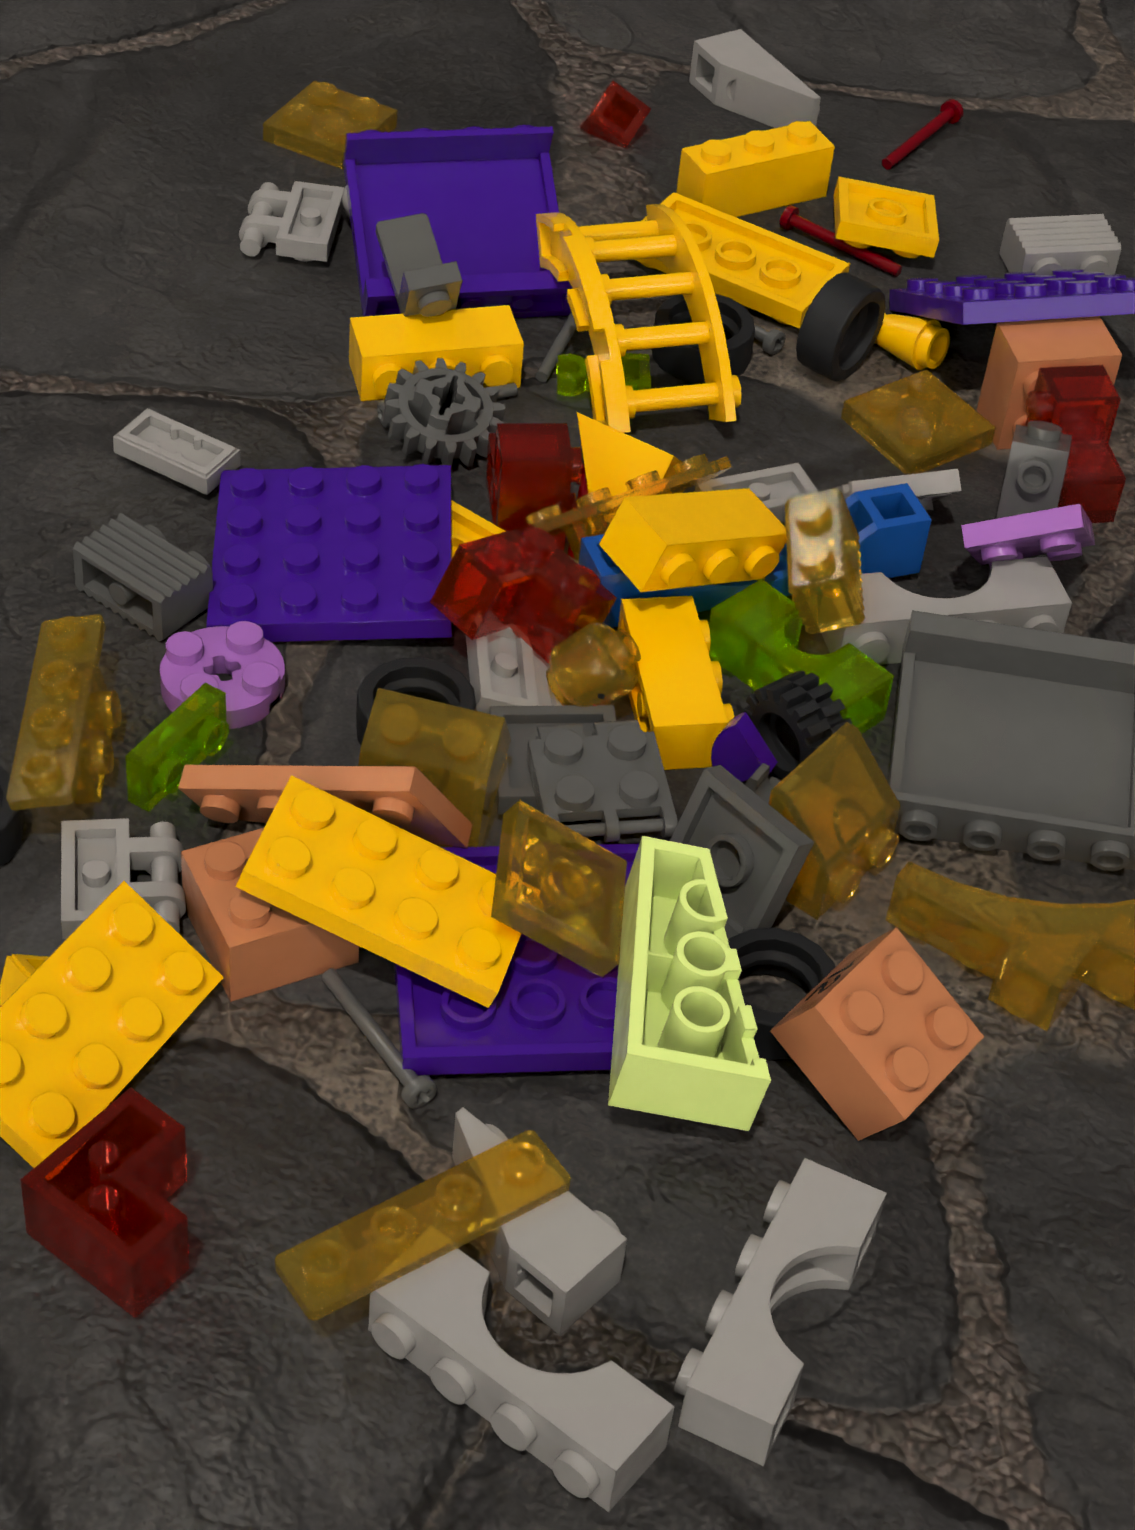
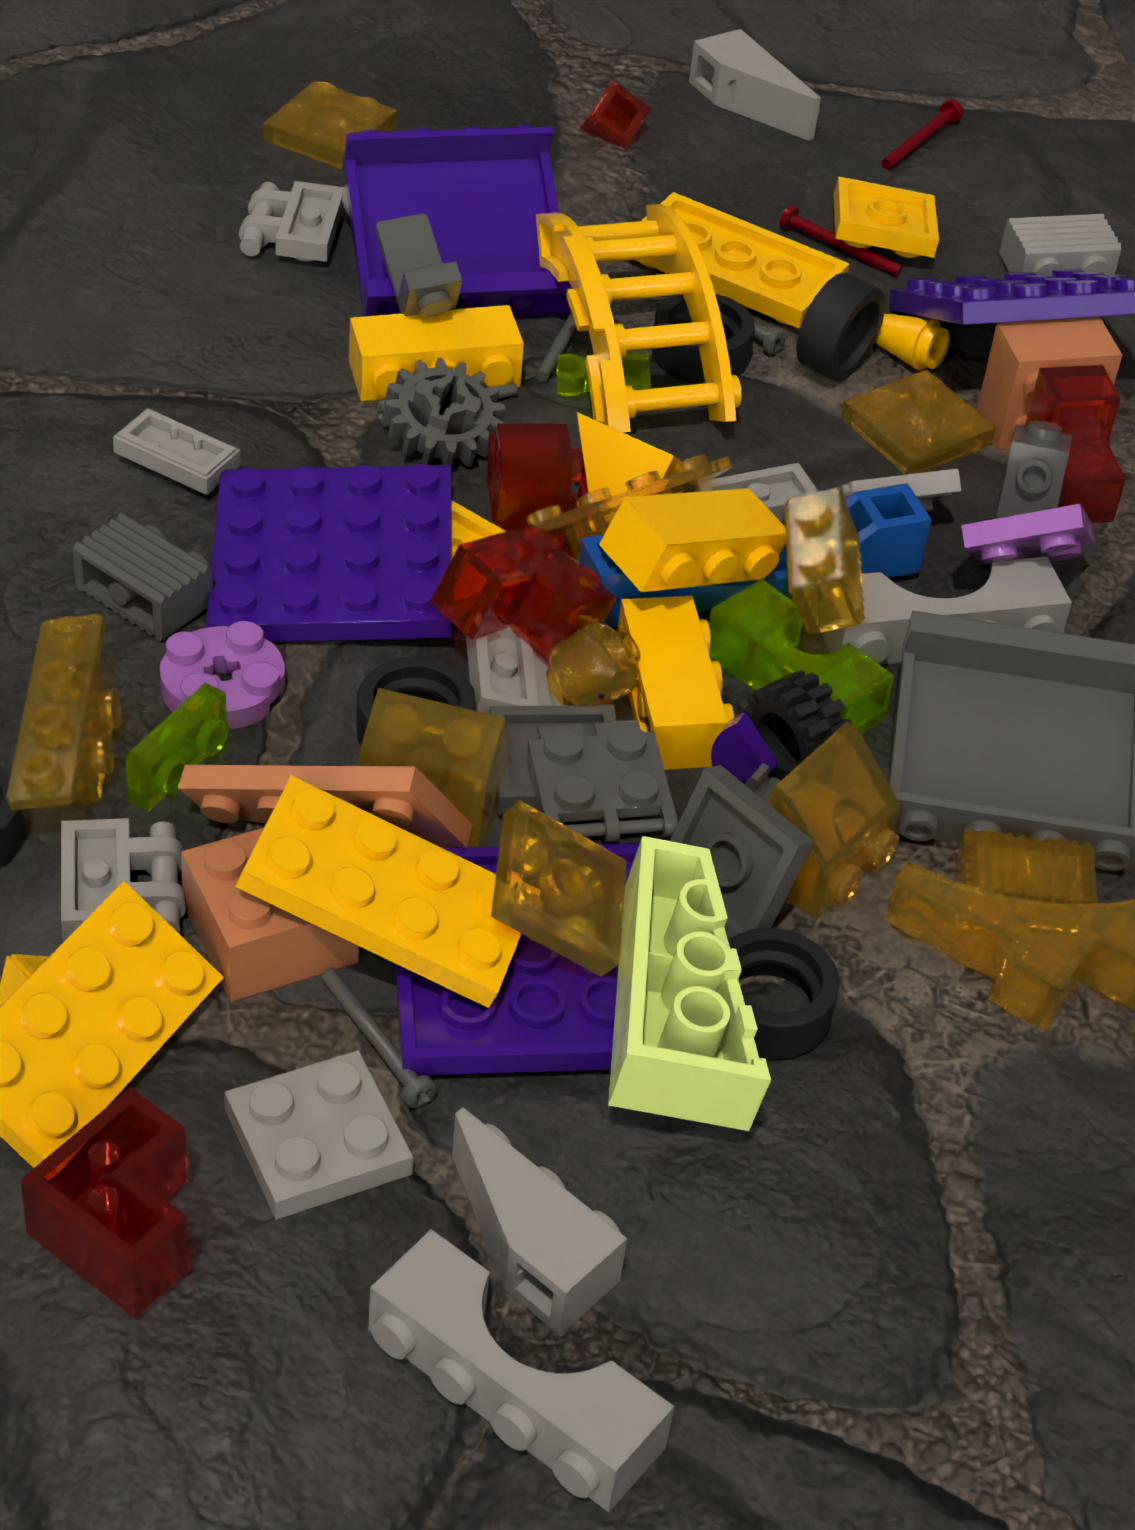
(318, 1134): none -> light grey plate
(421, 1224): clear yellow bracket -> none
(747, 1375): light grey arch -> none
(758, 169): yellow brick -> none
(877, 1034): nougat brick -> none
(1026, 867): none -> clear yellow brick

